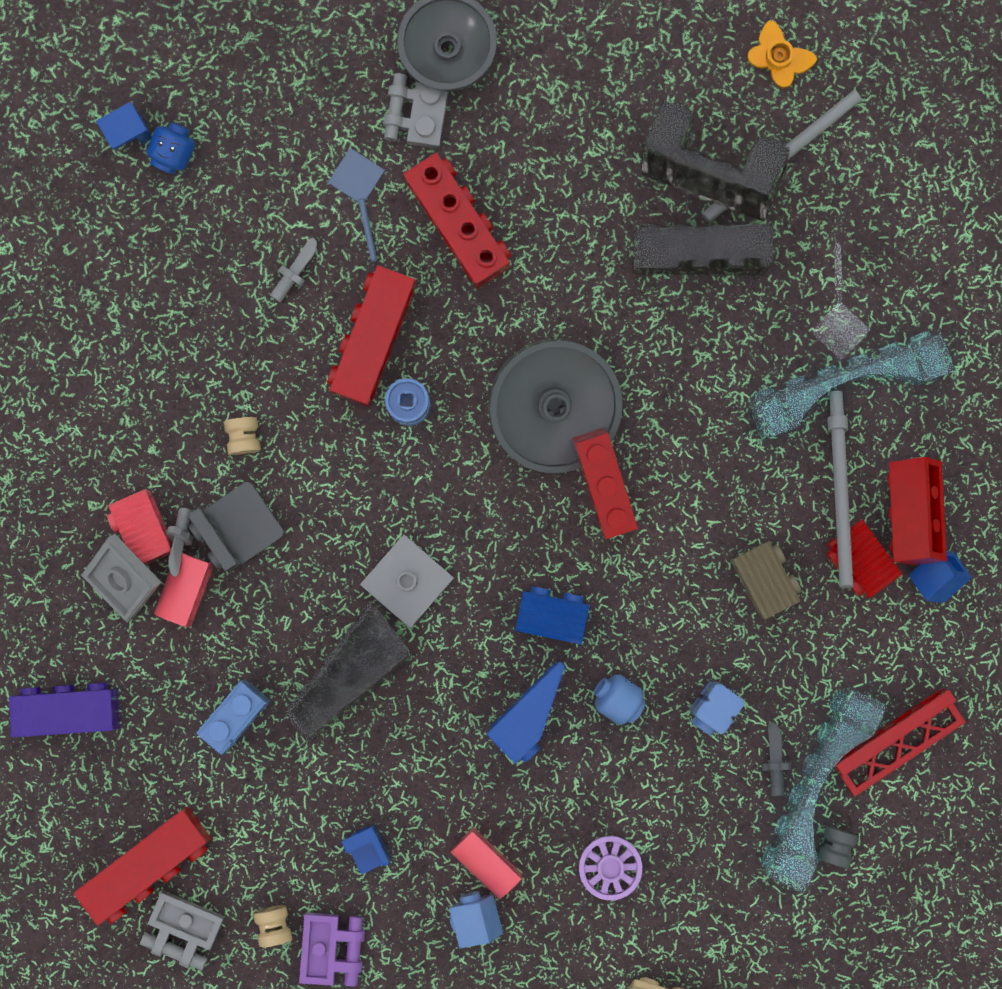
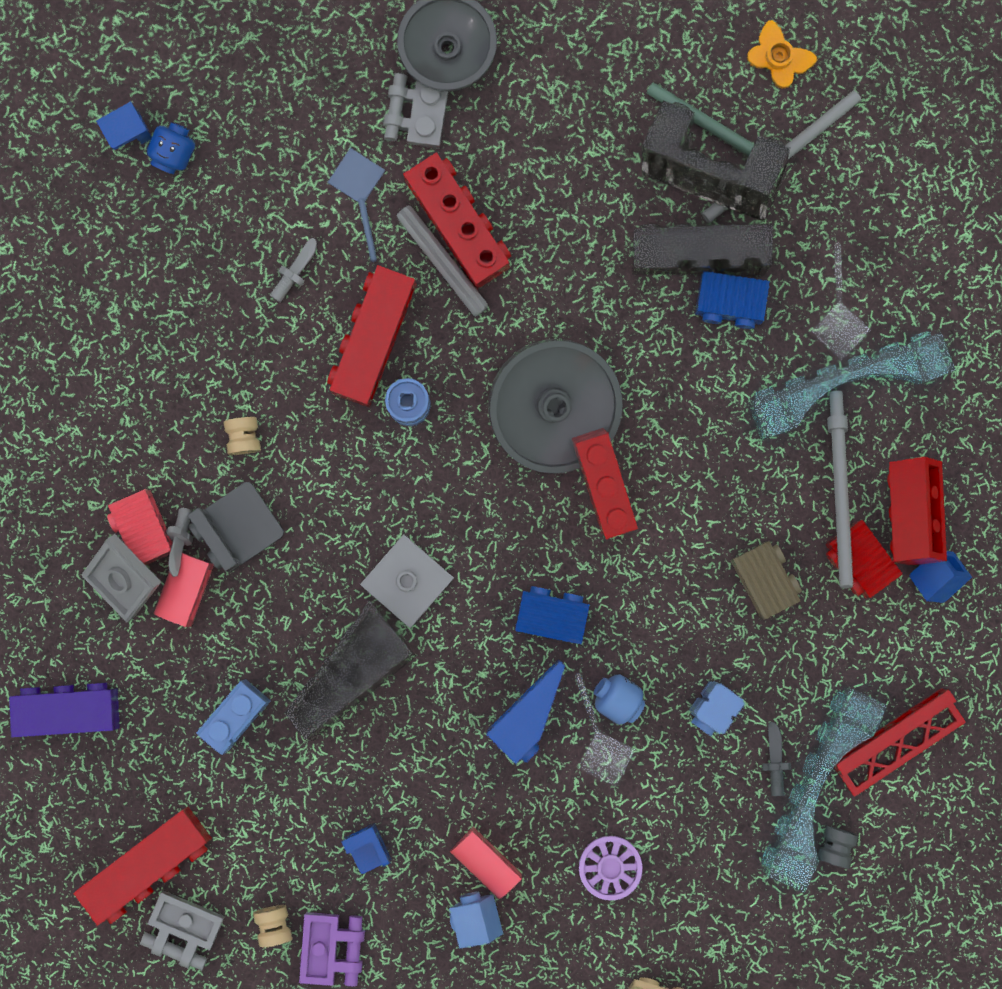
(442, 260): none -> light grey axle
(605, 756): none -> clear piece
(704, 120): none -> sand green bar
(732, 299): none -> blue brick

